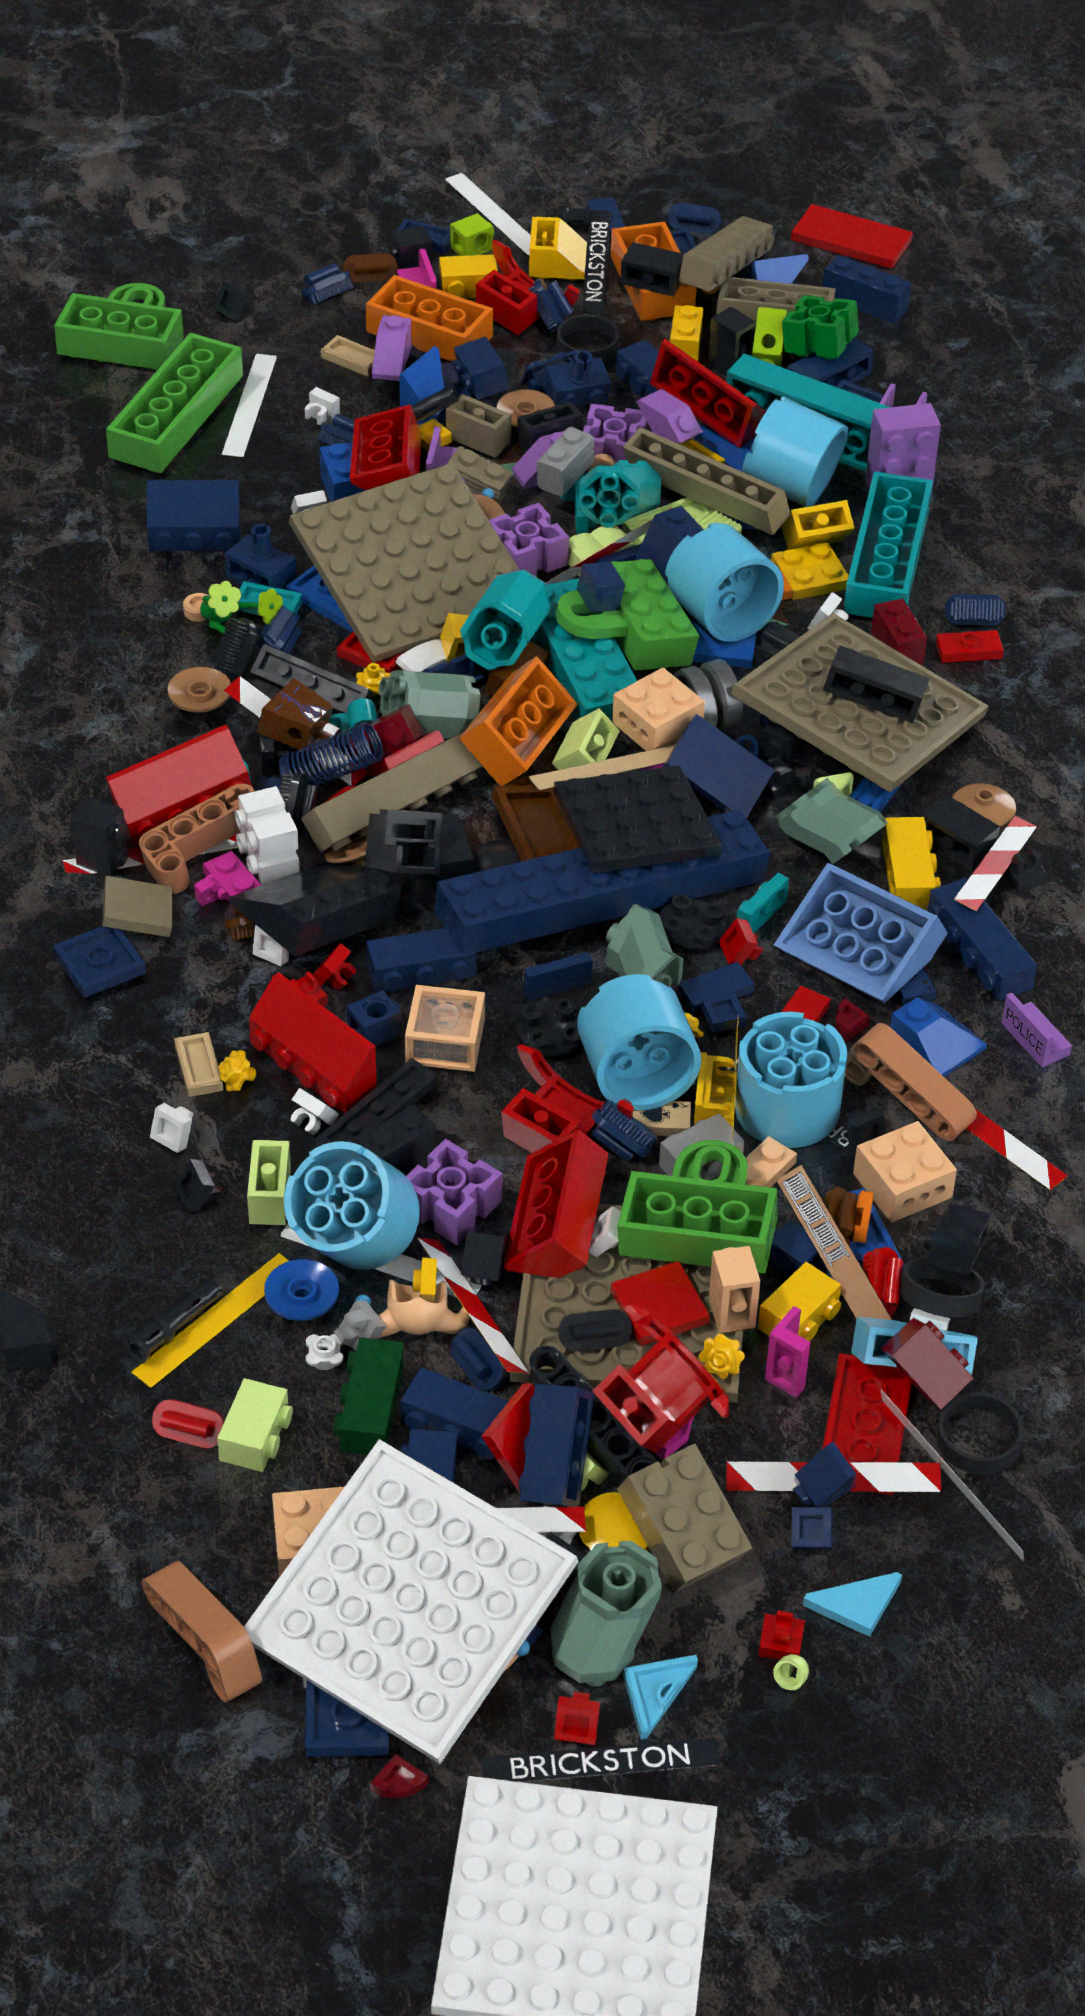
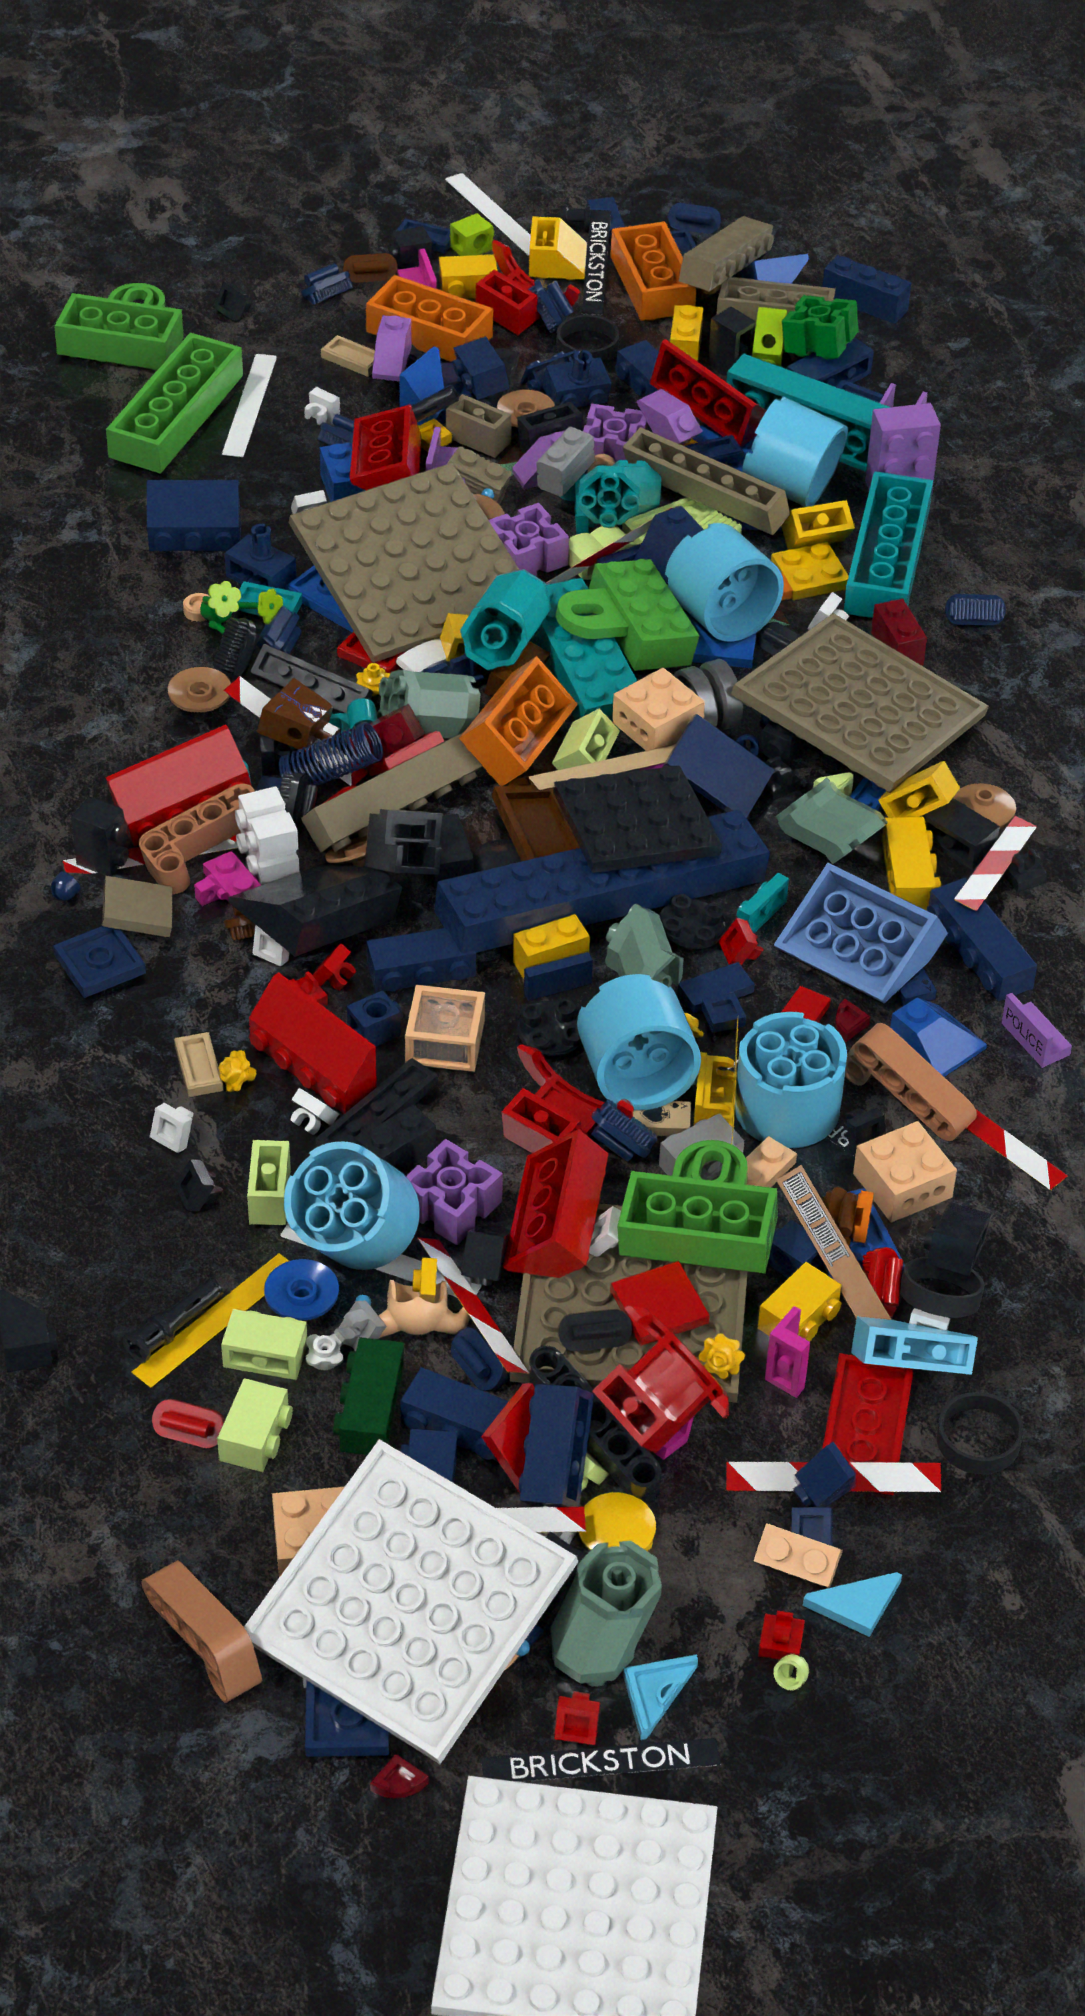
(64, 886): none -> dark blue hinge
(264, 1344): none -> yellowish green brick
(549, 942): none -> yellow brick
(600, 587): dark blue brick -> none
(651, 269): black brick -> none
(684, 1518): dark tan piece -> none
(720, 449): none -> dark blue tile
(734, 1289): light nougat brick -> none
(798, 1555): none -> light nougat plate
(851, 236): red tile -> none
(876, 684): black brick -> none
(921, 793): none -> yellow brick
(927, 1362): brick -> none
(952, 1475): white sticker -> none
(969, 646): red plate -> none

